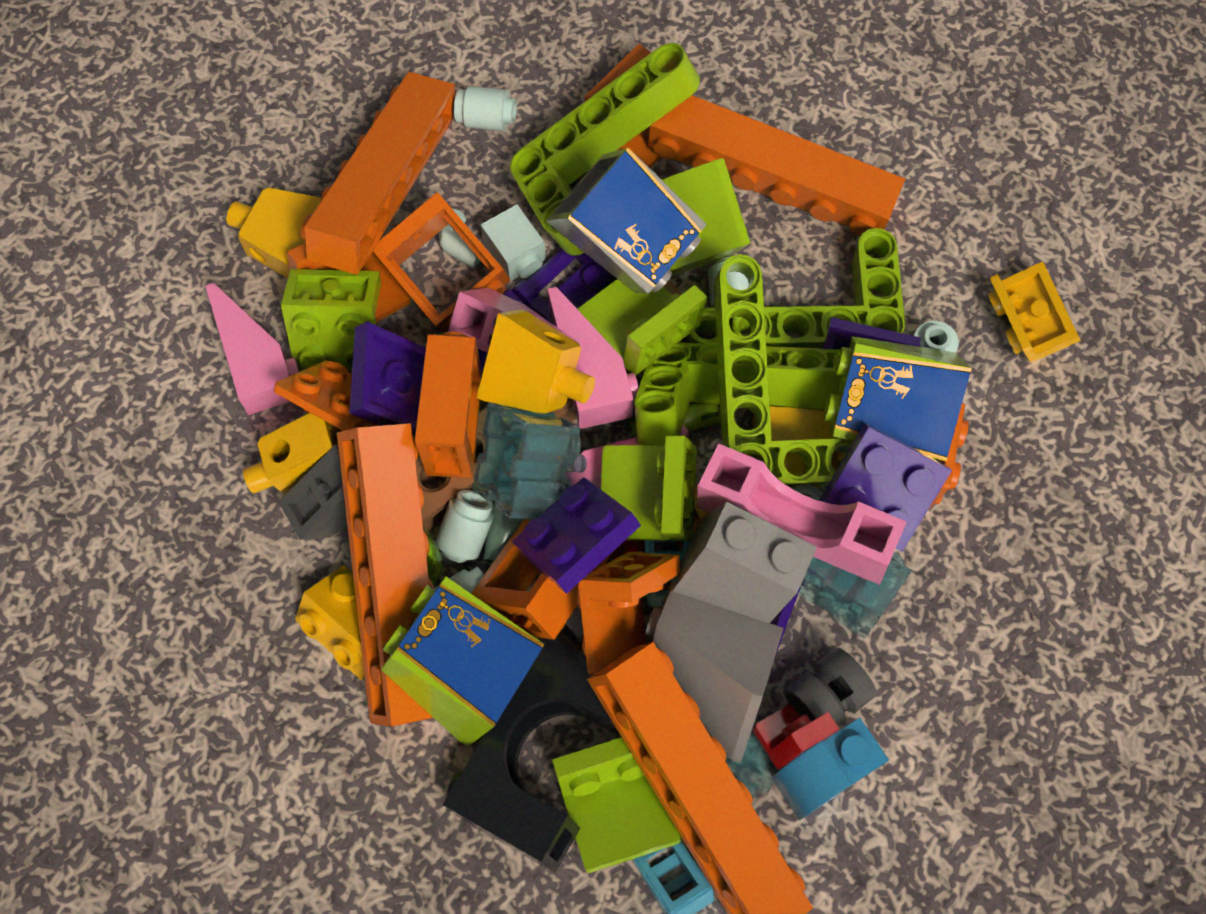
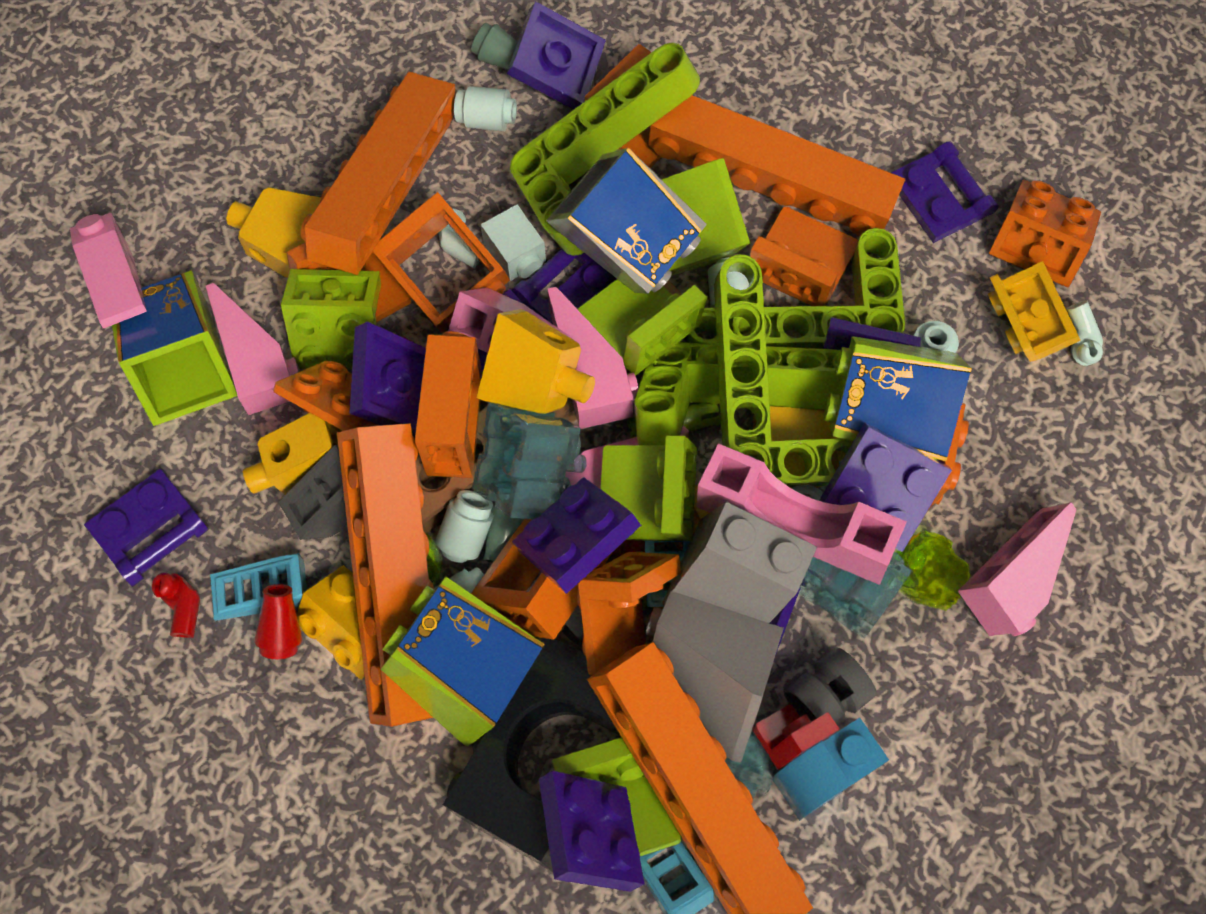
(107, 269): none -> bright pink slope
(138, 516): none -> dark purple plate
(173, 351): none -> lime slope
(181, 599): none -> red arm
(278, 625): none -> red cone
(290, 564): none -> medium azure slope
(494, 45): none -> sand green cone
(556, 56): none -> dark purple plate
(590, 832): none -> dark purple plate
(803, 257): none -> orange bracket
(933, 201): none -> dark purple plate
(935, 571): none -> clear neon green hair
(1021, 574): none -> bright pink slope
(1048, 230): none -> orange bracket
(1089, 349): none -> light aqua arm

